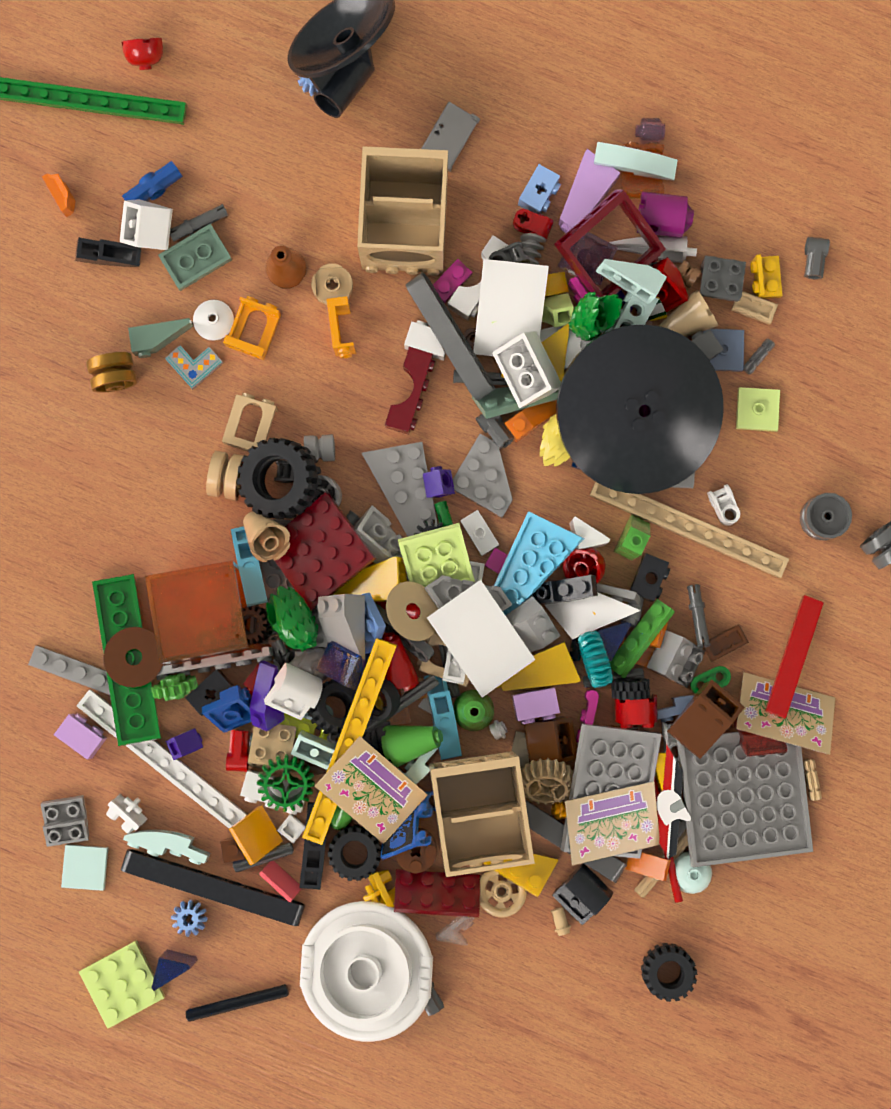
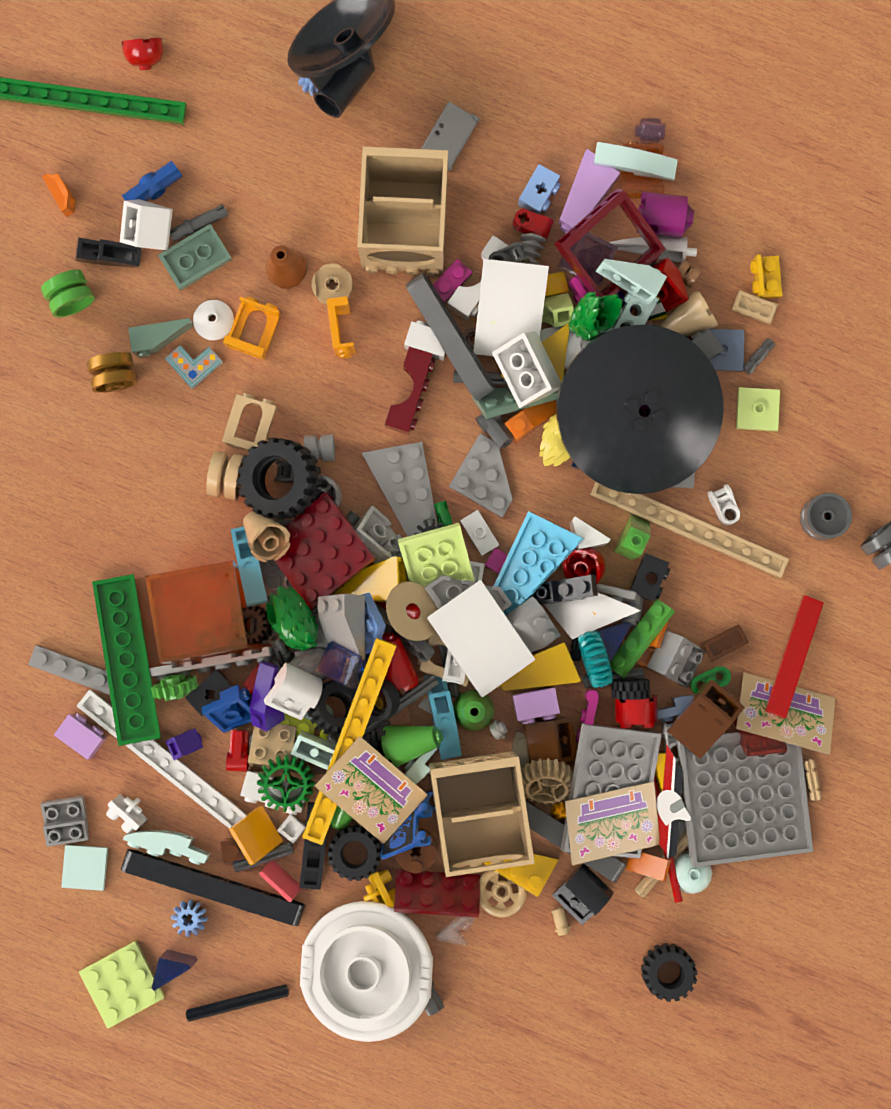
(67, 293): none -> bright green wheel
(116, 663): reddish brown sticker -> none
(438, 482): dark purple brick -> none
(697, 608): dark grey pin -> none
(722, 278): dark grey bracket -> none
(816, 252): dark grey piece -> none

